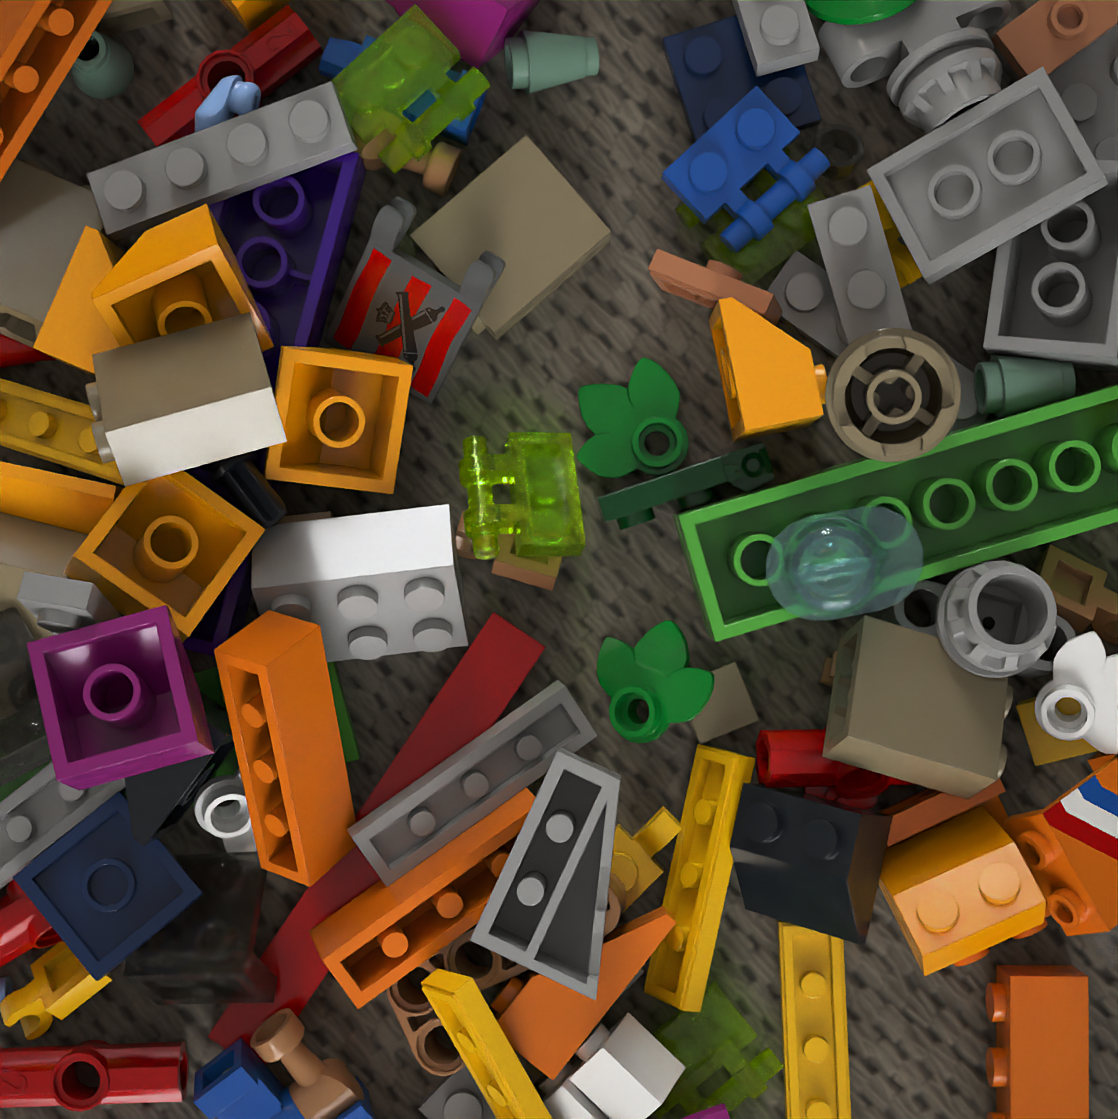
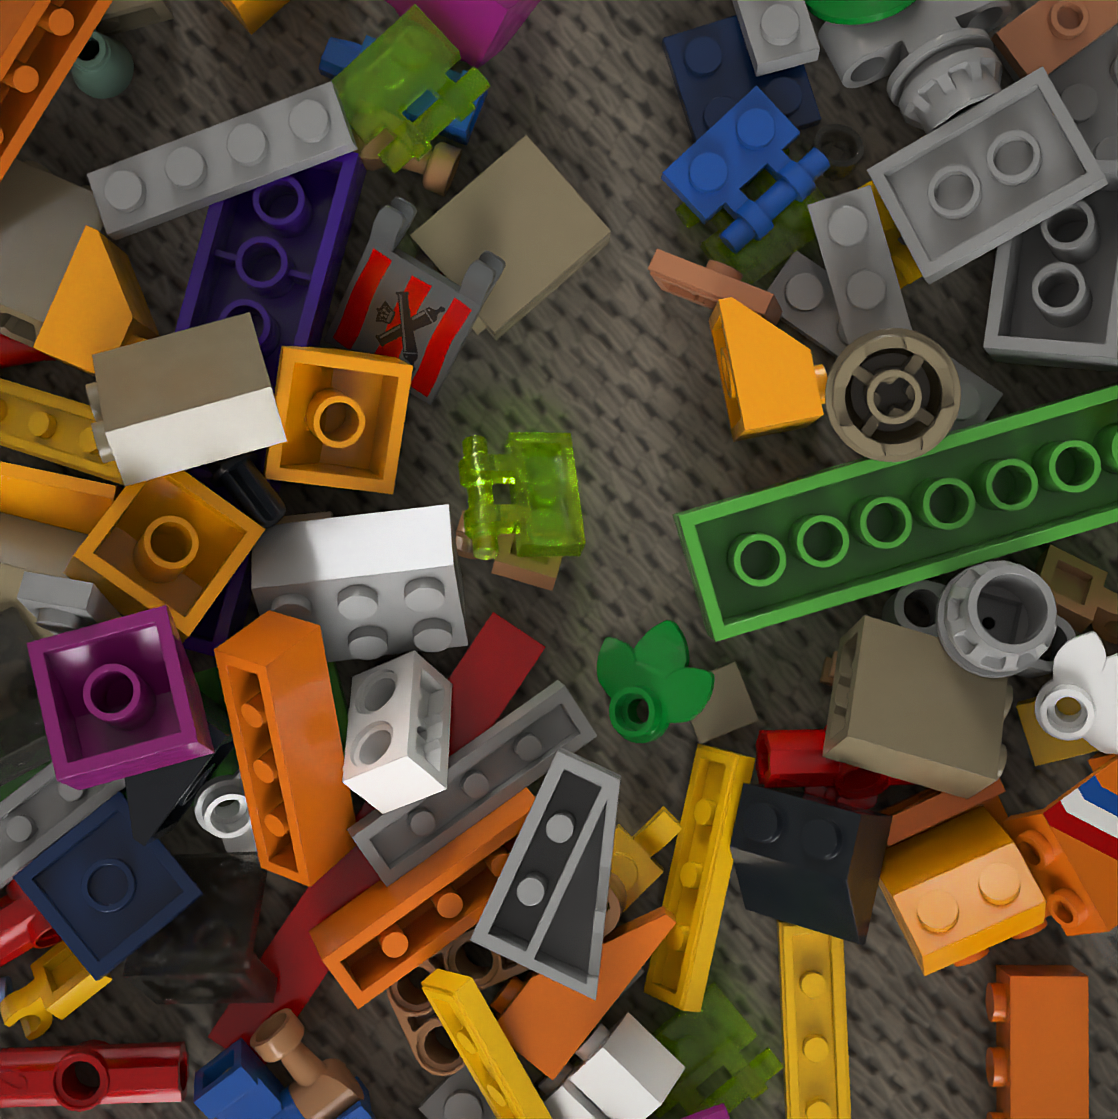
(176, 281): light orange slope -> none
(226, 99): light blue arm -> none
(263, 57): red piece -> none
(398, 733): none -> white brick
(548, 60): sand green cone -> none
(624, 419): green plate -> none
(689, 485): dark green hinge -> none
(844, 563): clear light blue piece -> none
(1020, 384): sand green cone -> none

